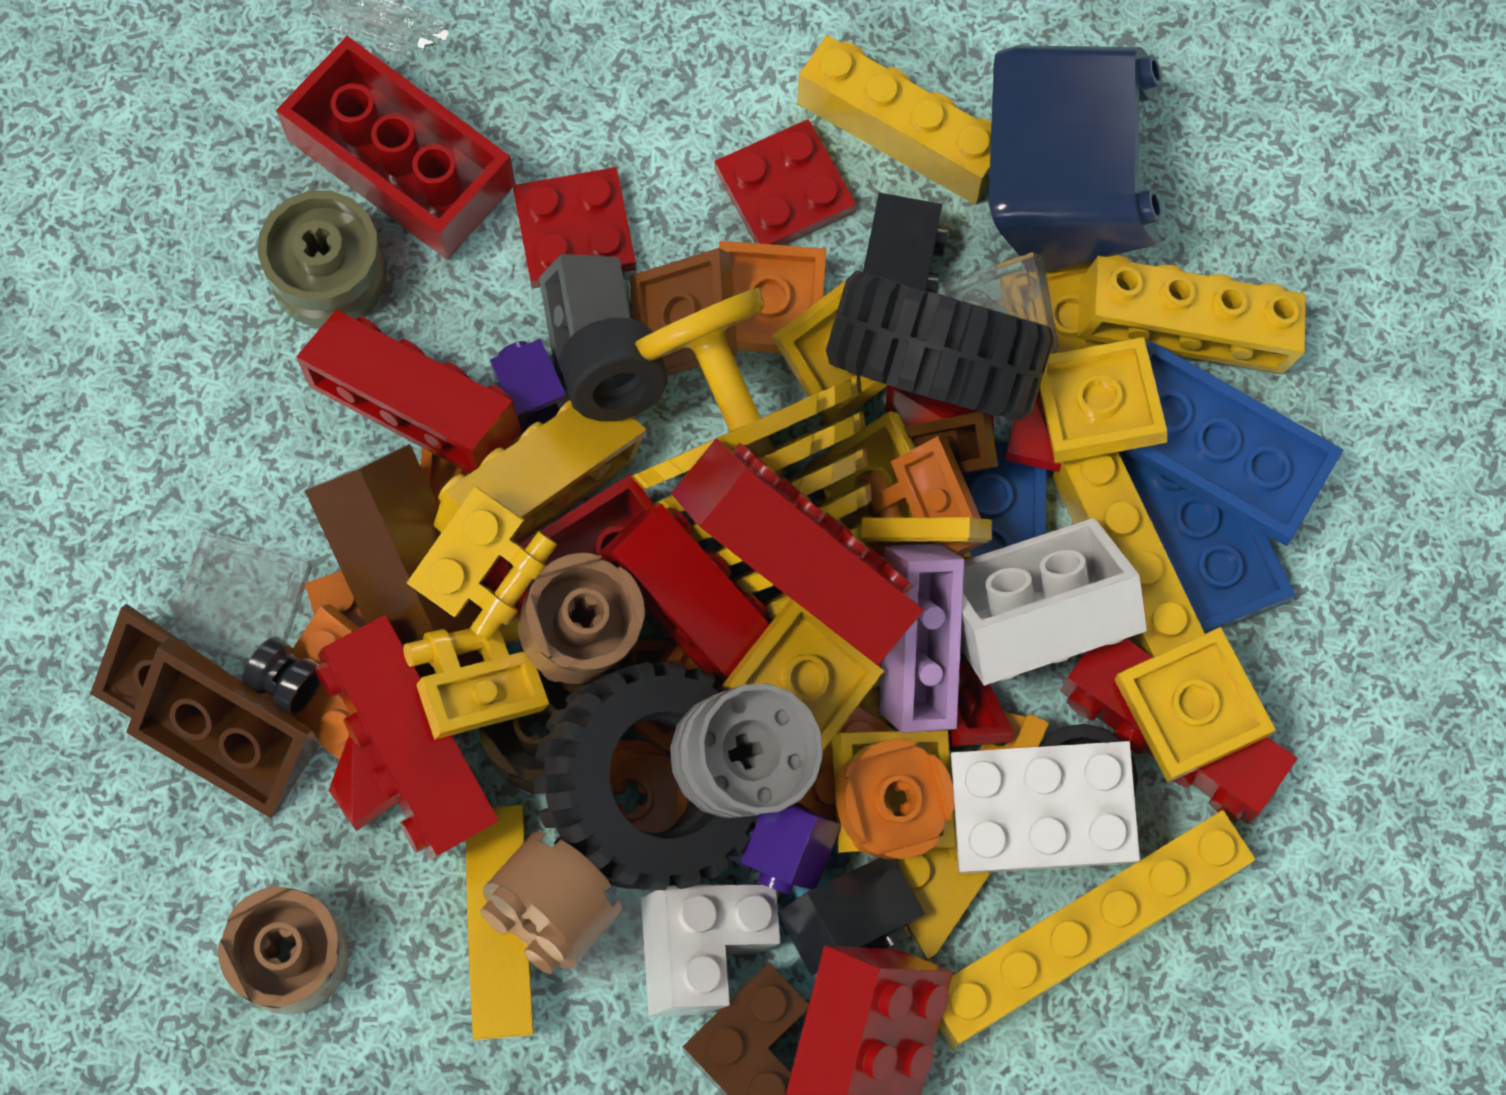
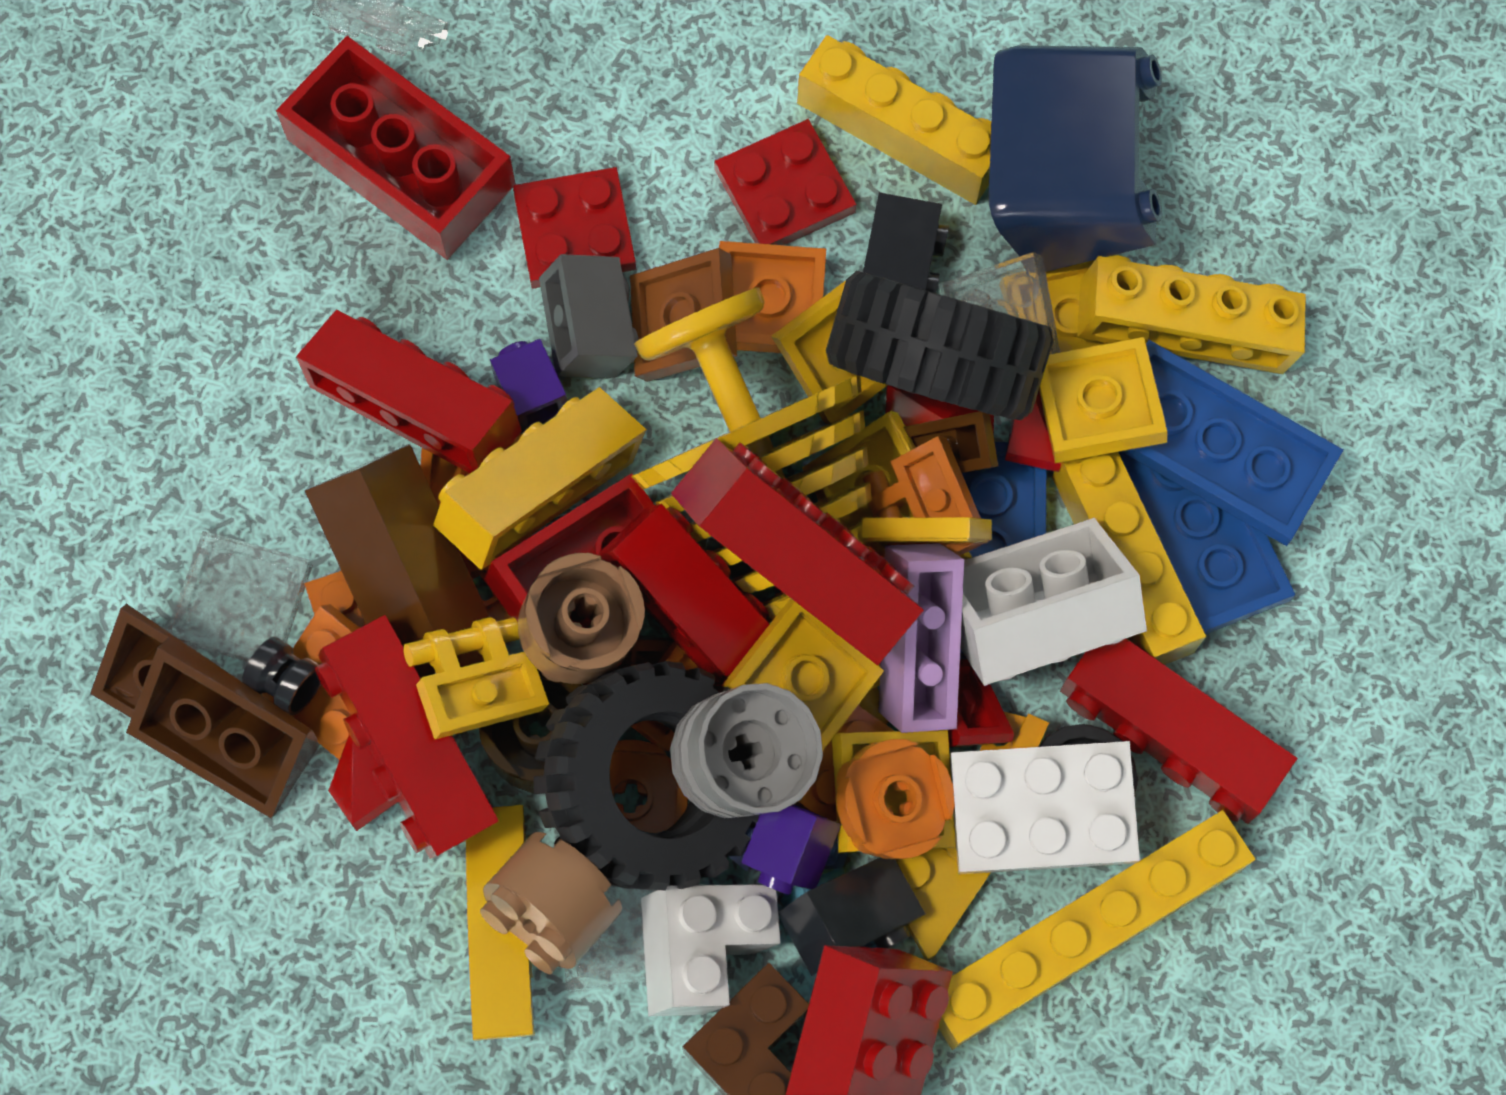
(253, 941): medium nougat brick -> none
(322, 257): olive wheel -> none
(468, 551): yellow plate -> none
(607, 372): black tyre -> none
(1194, 704): yellow plate -> none

